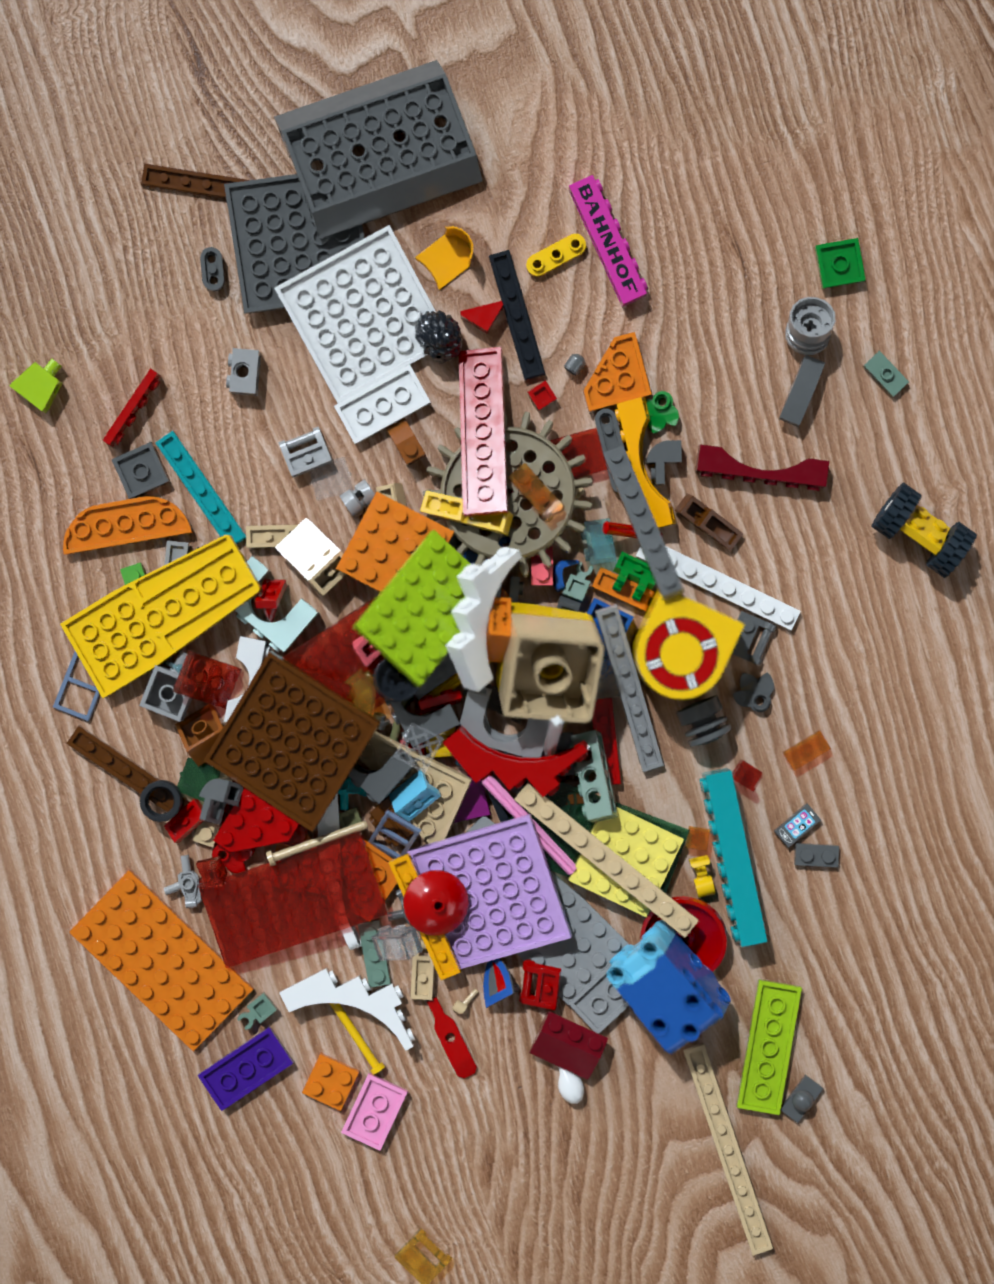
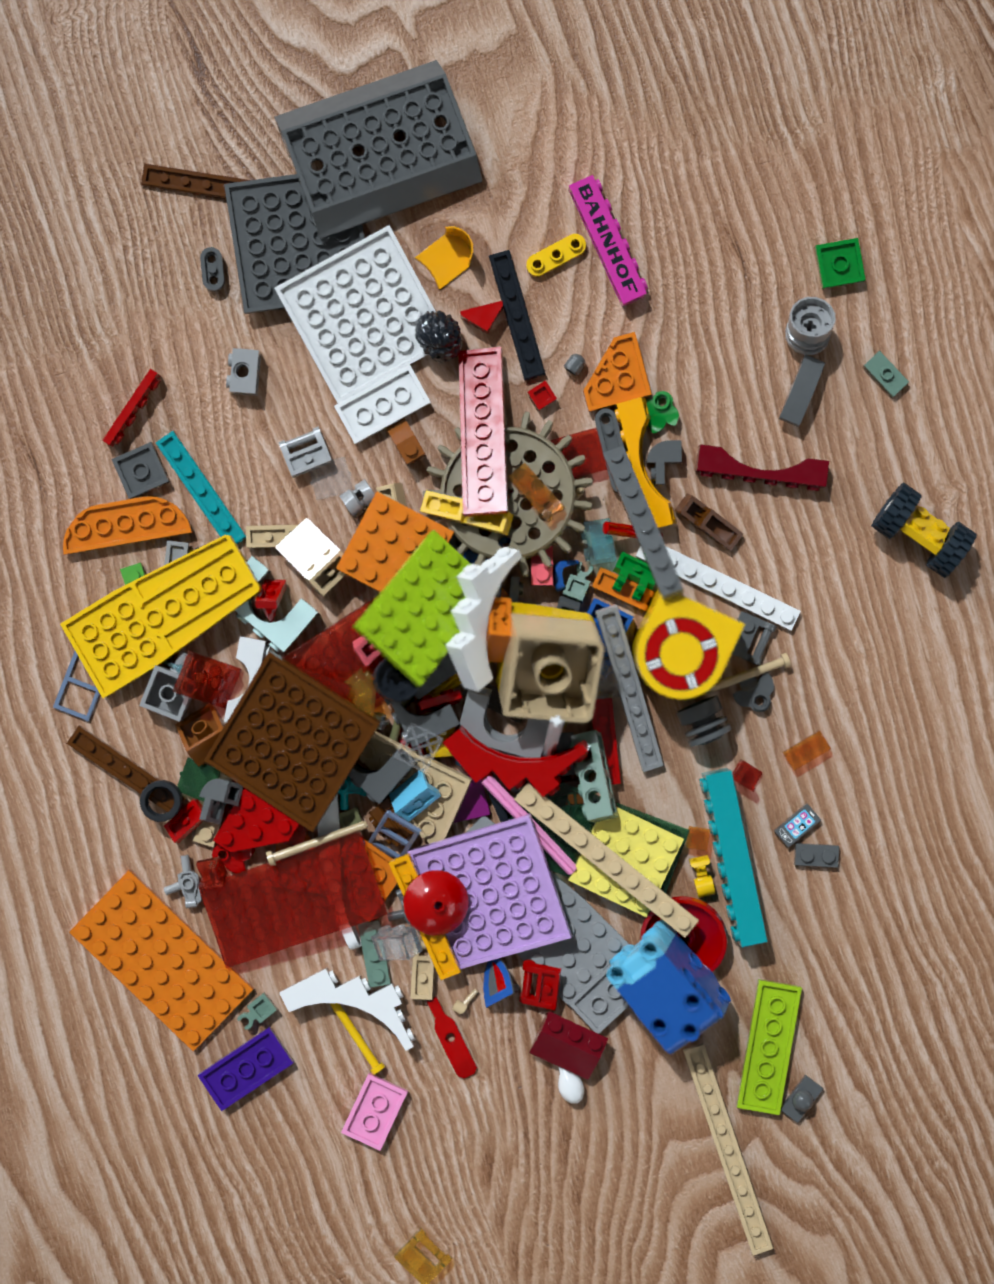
(39, 384): lime torso -> none
(330, 1081): orange plate -> none
(782, 661): none -> tan bar

